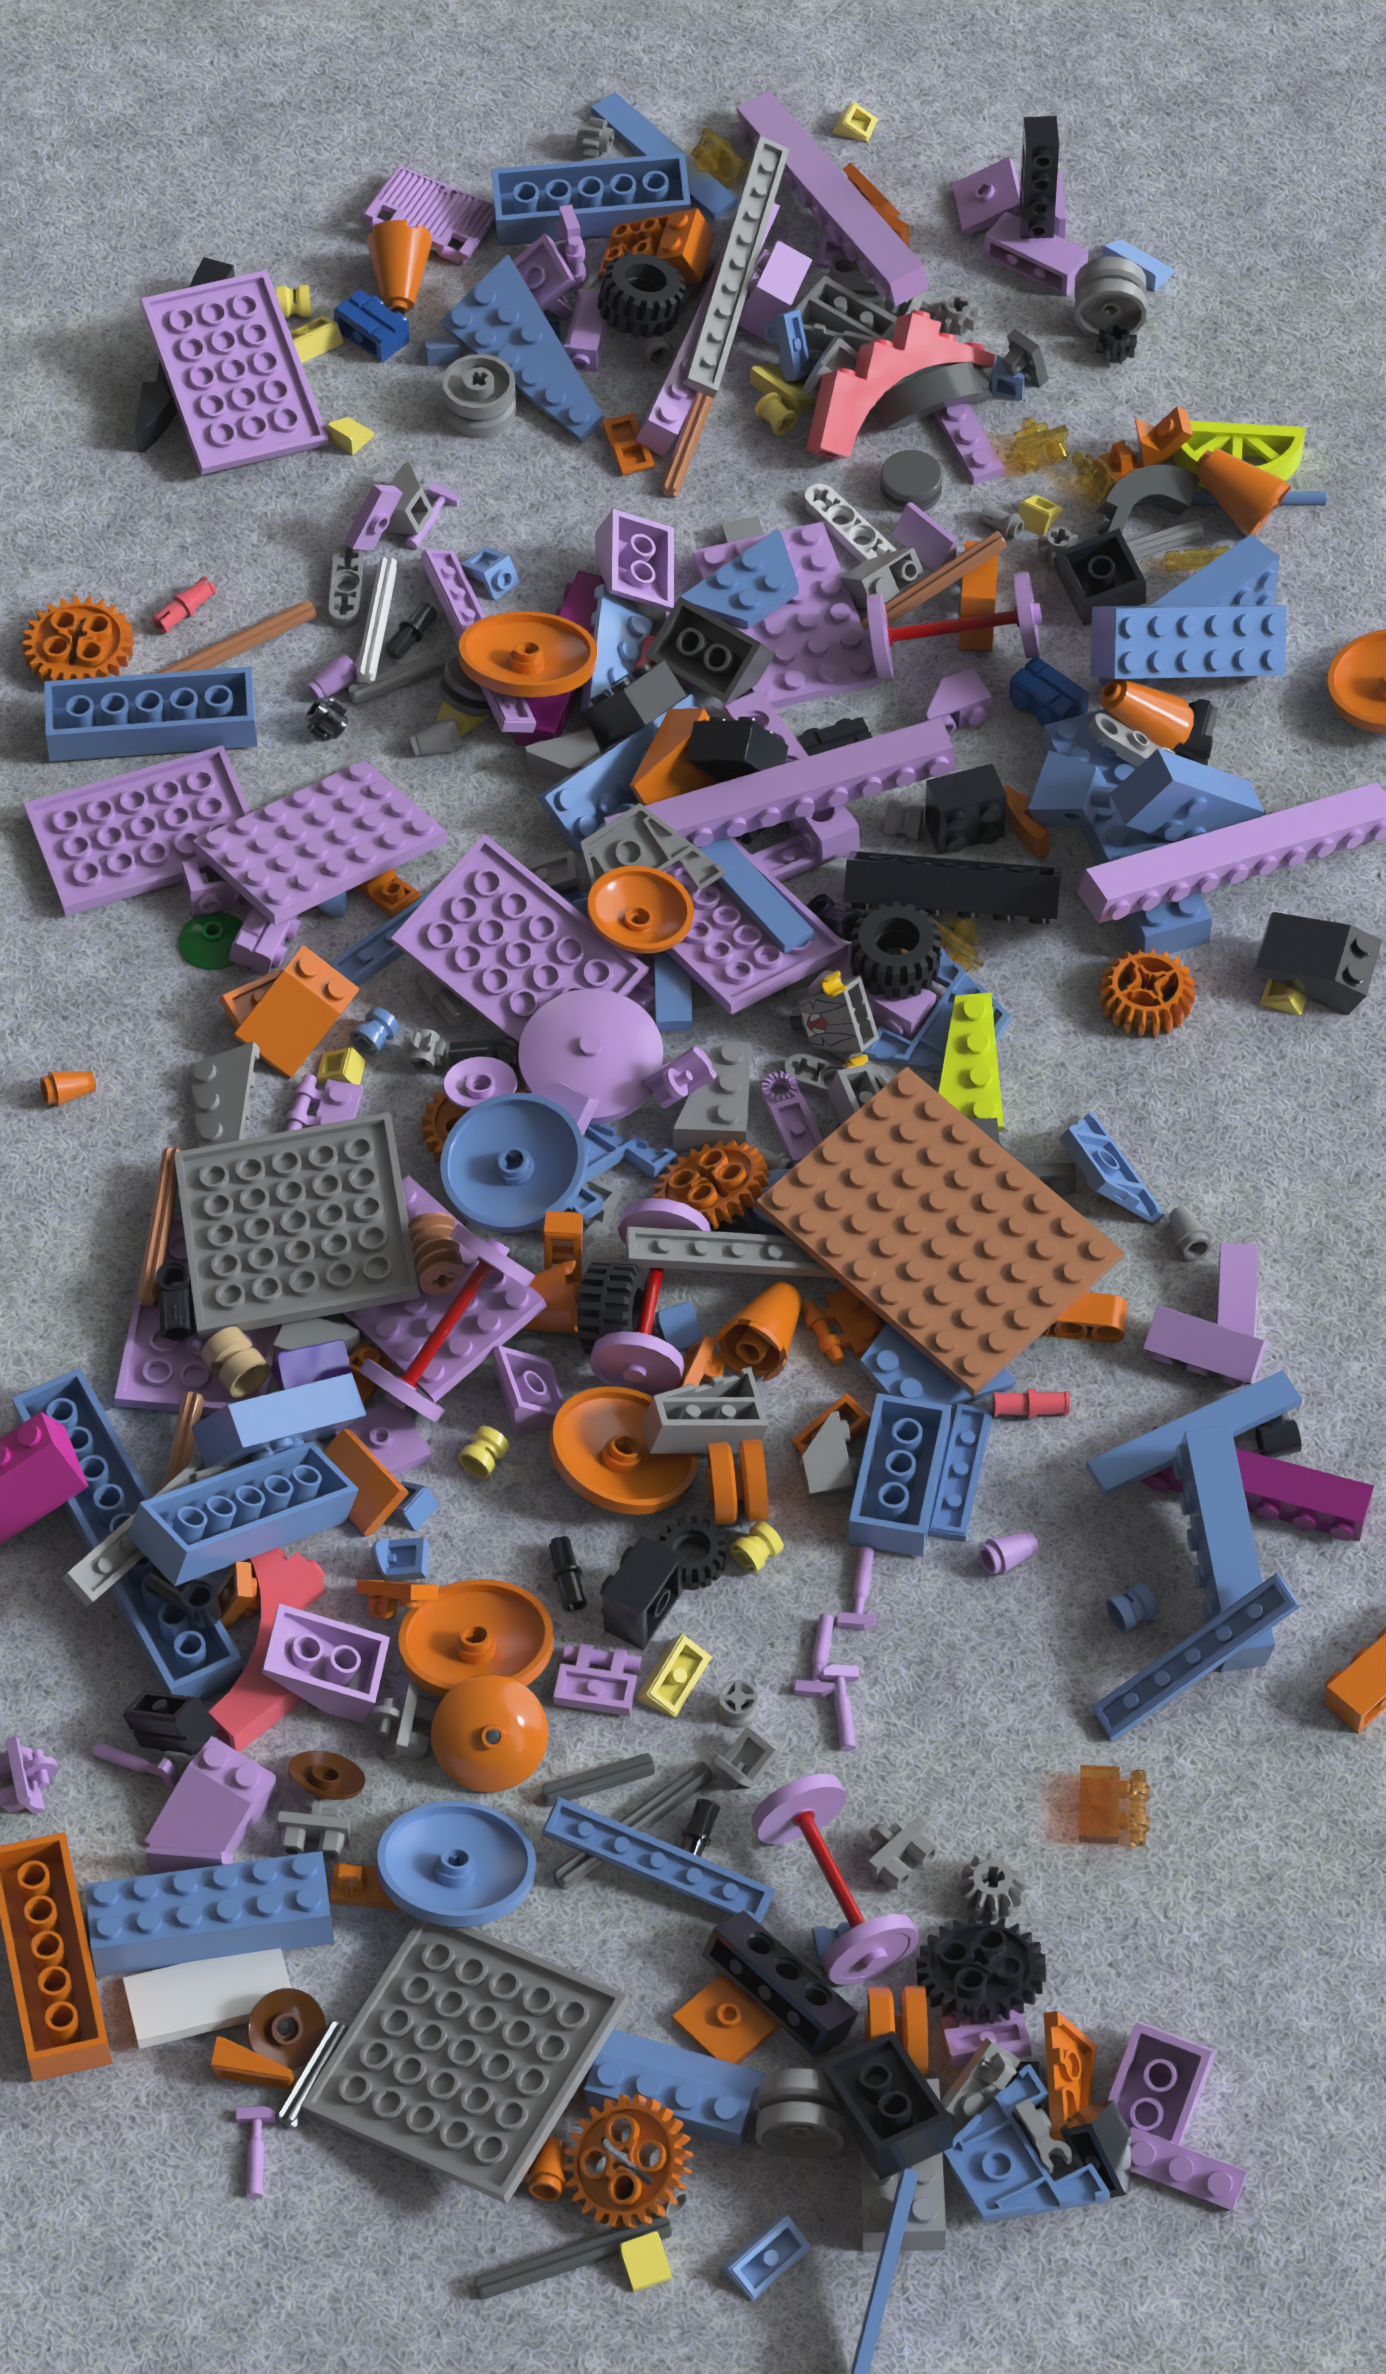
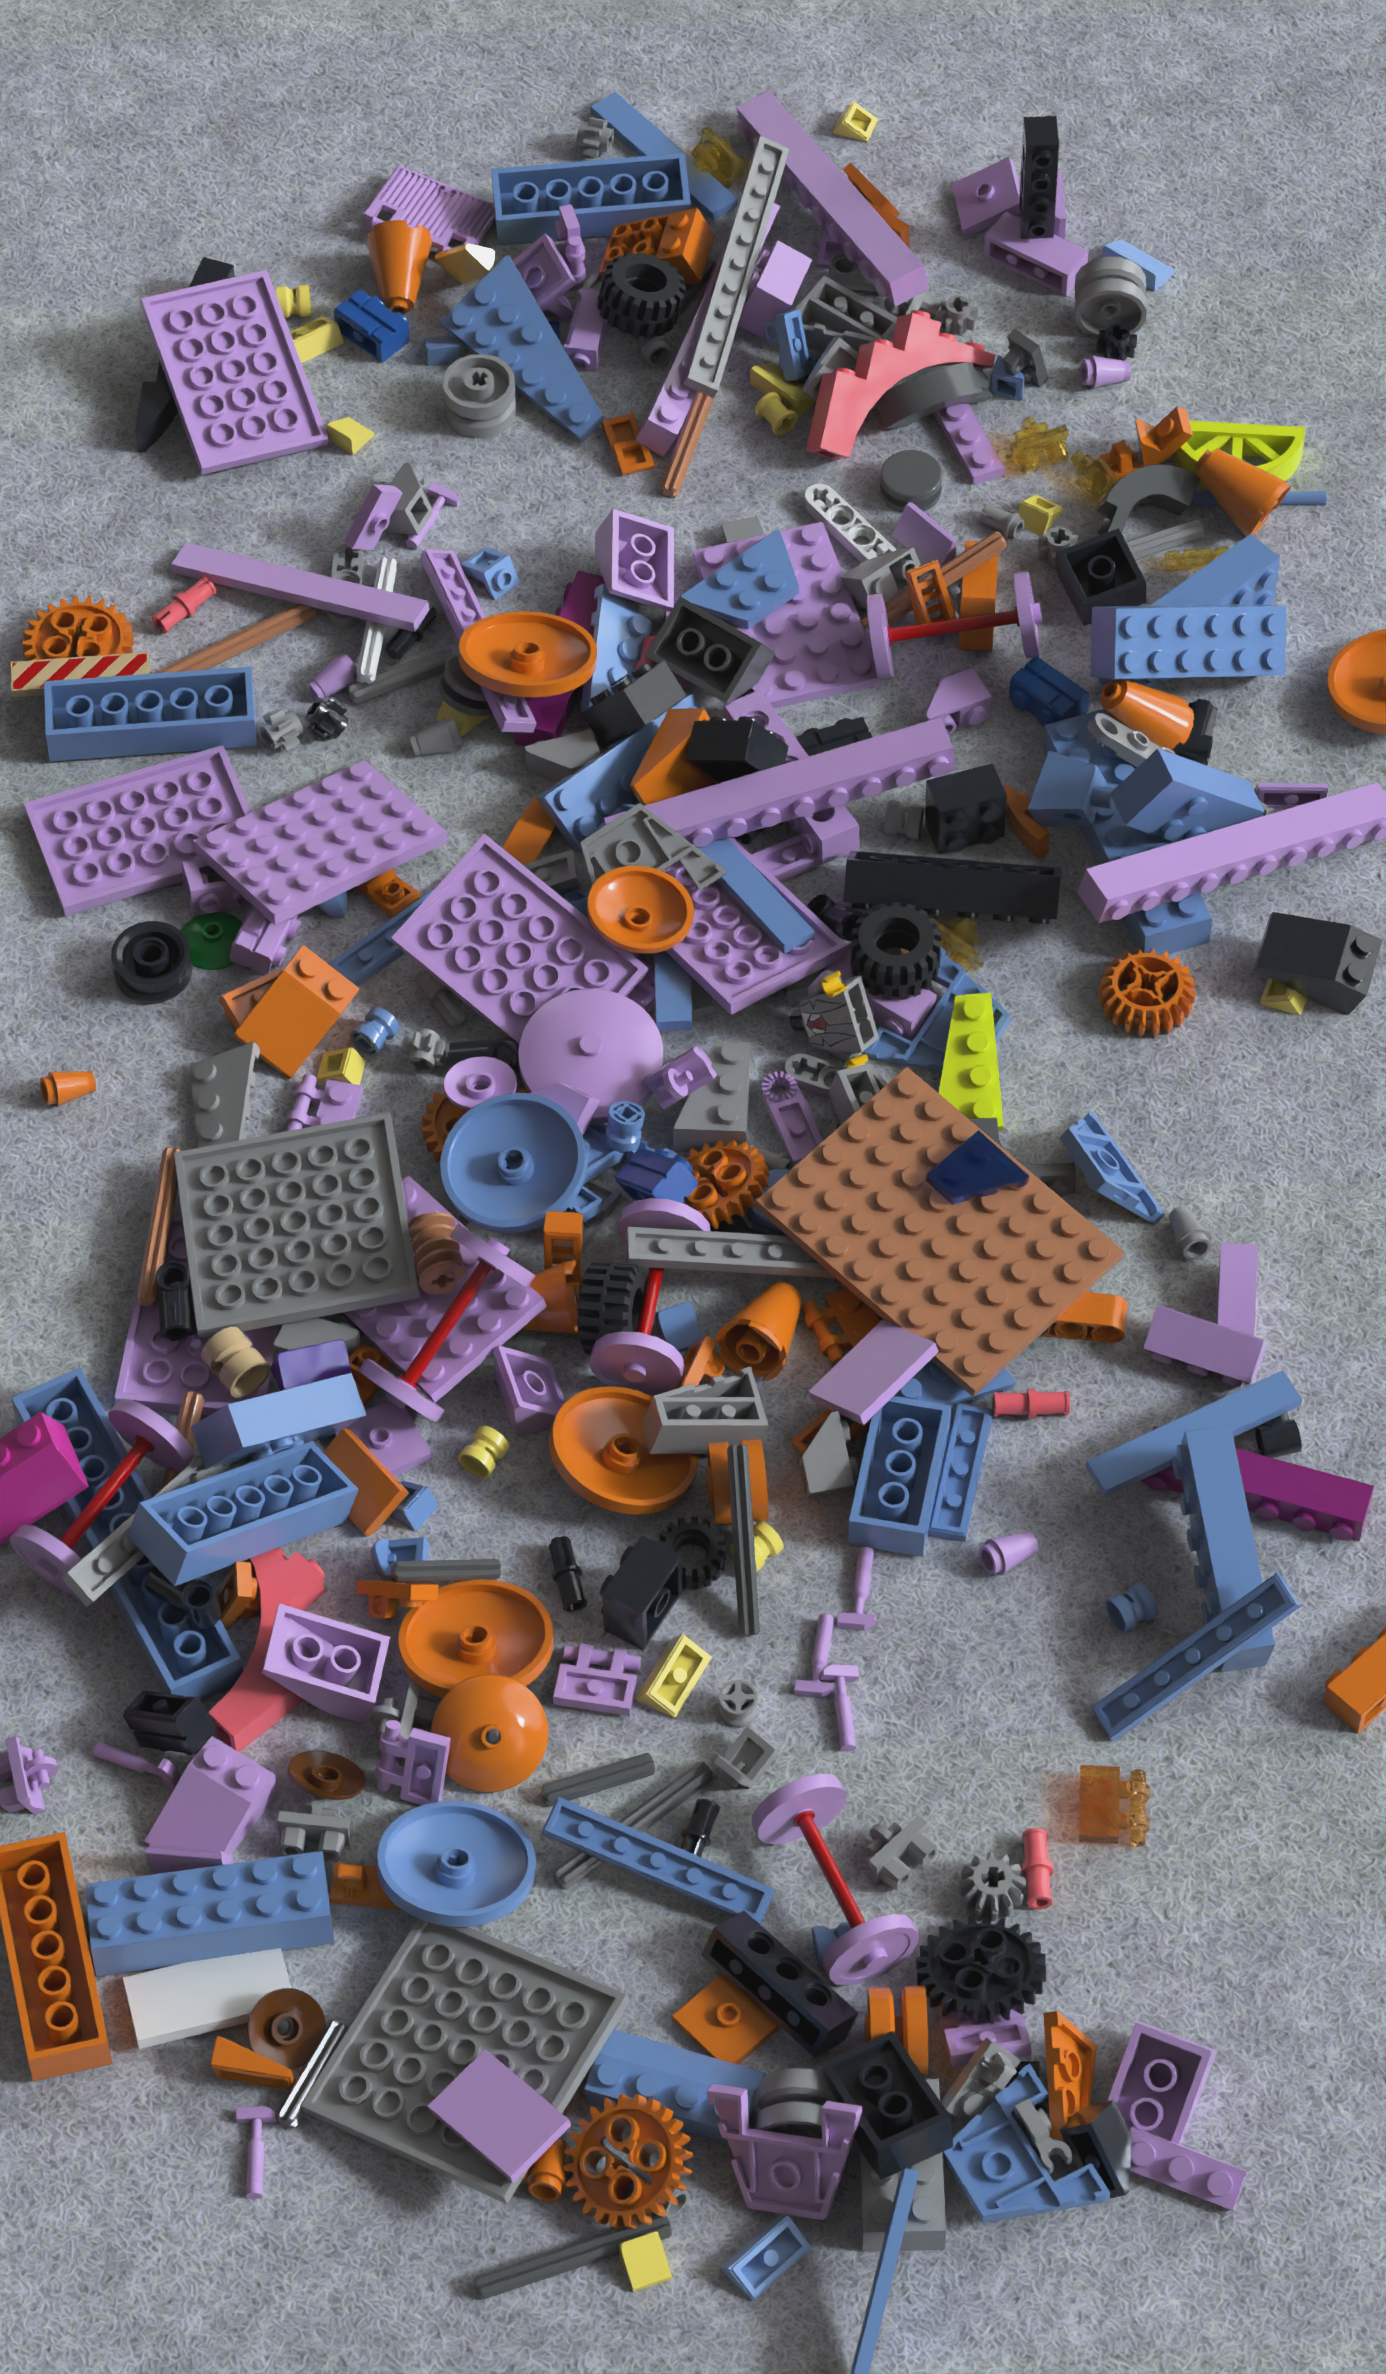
(29, 676): none -> tile
(149, 1437): none -> lavender piece
(151, 962): none -> black wheel
(281, 730): none -> light grey gear
(301, 587): none -> lavender tile
(424, 1763): none -> lavender plate
(445, 1570): none -> dark grey axle
(467, 262): none -> light yellow slope
(499, 2115): none -> lavender tile
(530, 834): none -> orange slope
(624, 1126): none -> medium blue wheel
(656, 1176): none -> blue brick
(743, 1540): none -> dark grey axle
(781, 2169): none -> lavender wing
(873, 1372): none -> lavender tile
(941, 593): none -> orange slope
(975, 1170): none -> clear blue wing
(1037, 1868): none -> coral pin
(1103, 371): none -> lavender cone
(1289, 794): none -> lavender slope

